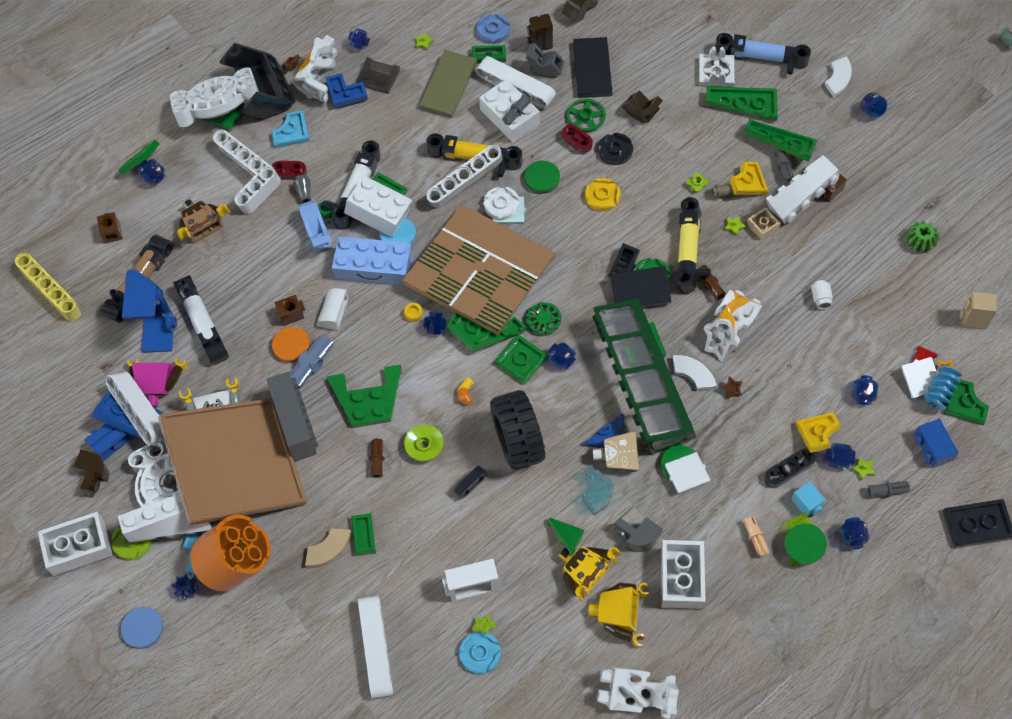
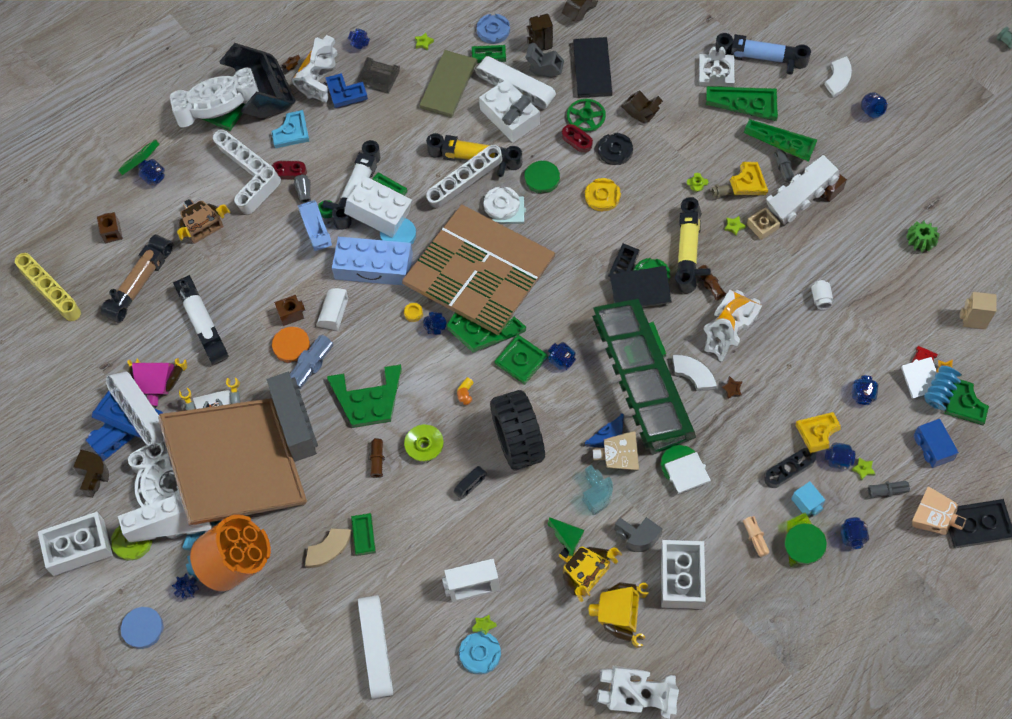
(146, 301): blue windscreen -> none
(543, 318): green wheel -> none
(937, 513): none -> light nougat torso

